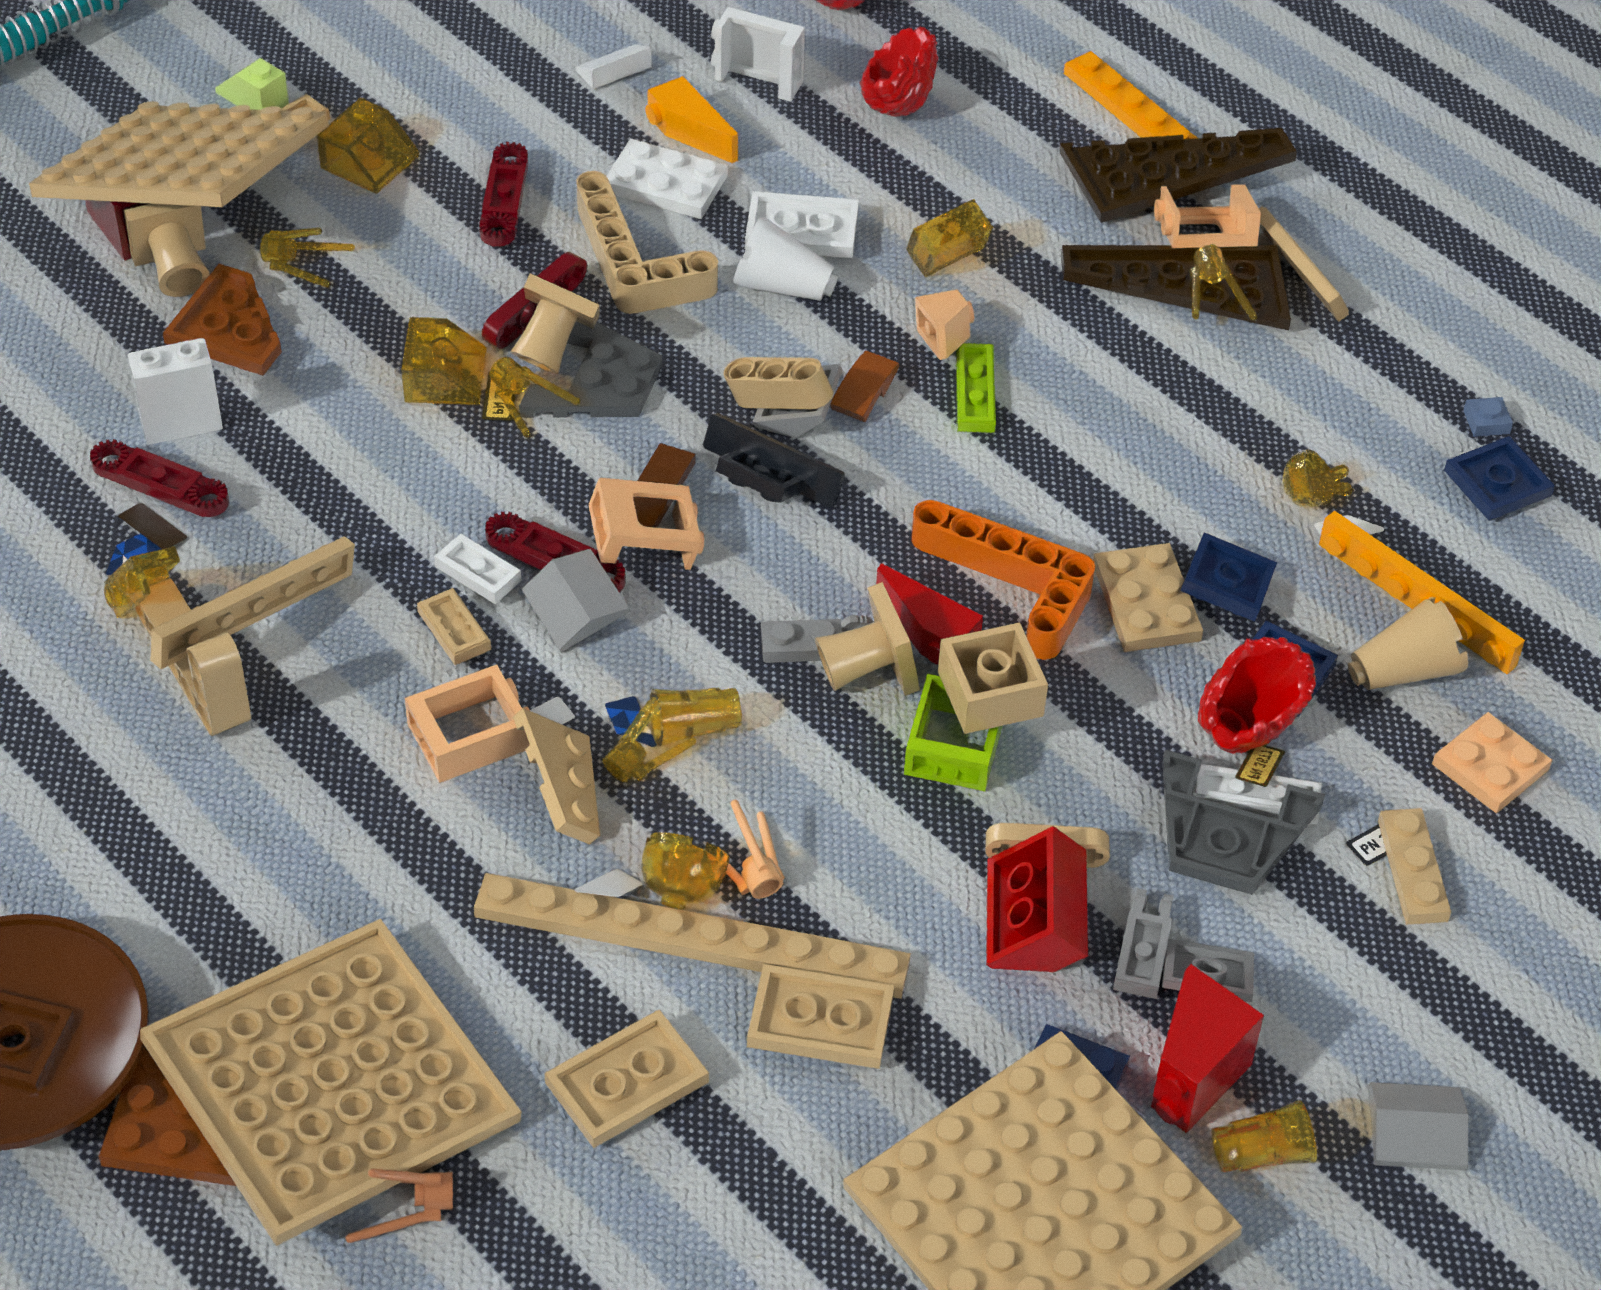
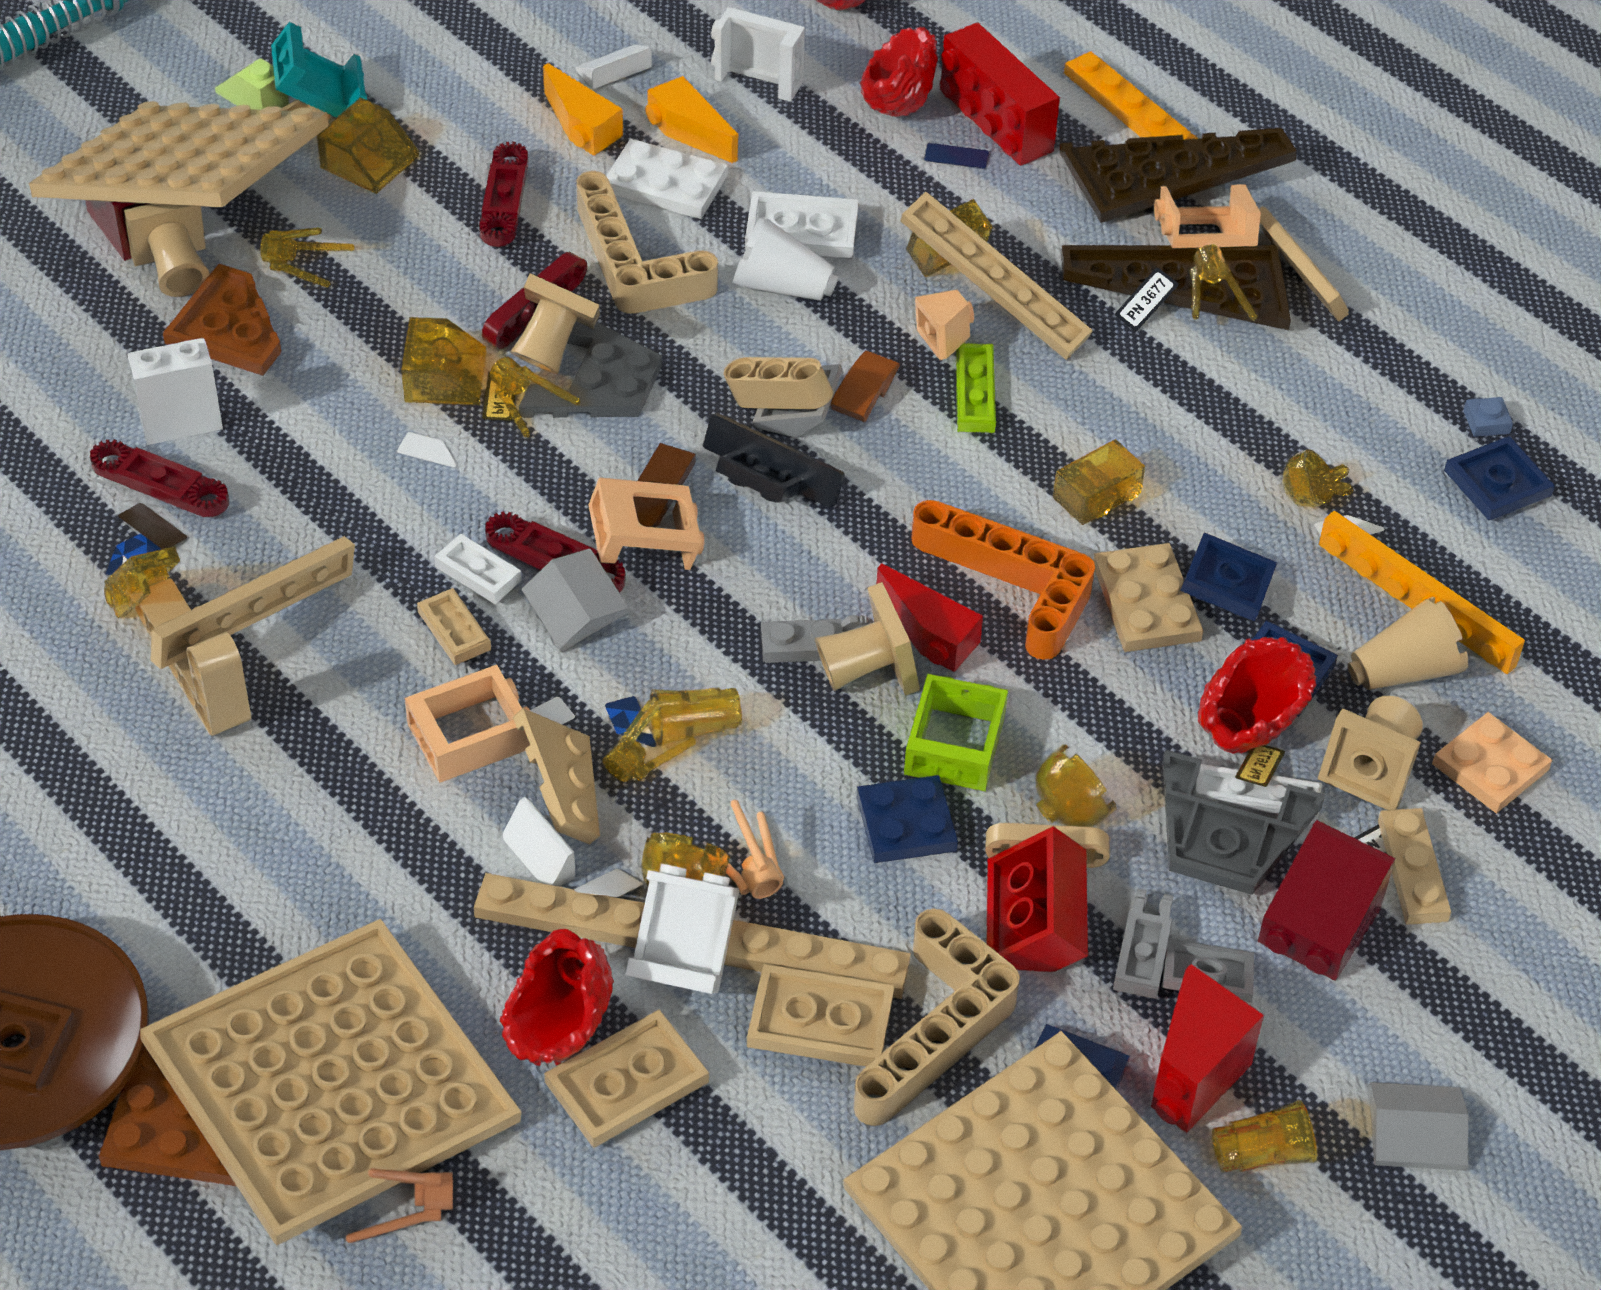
(313, 77): none -> teal panel
(426, 449): none -> white sticker
(539, 845): none -> white slope
(557, 999): none -> red hair
(584, 114): none -> light orange slope
(684, 930): none -> white panel
(906, 819): none -> dark blue plate
(956, 155): none -> dark blue sticker
(972, 996): none -> tan beam
(992, 678): tan brick -> none
(996, 275): none -> tan plate
(999, 93): none -> red brick
(1070, 791): none -> clear yellow cylinder
(1099, 482): none -> clear yellow brick
(1146, 299): none -> sticker
(1326, 900): none -> dark red slope
(1374, 753): none -> tan plant

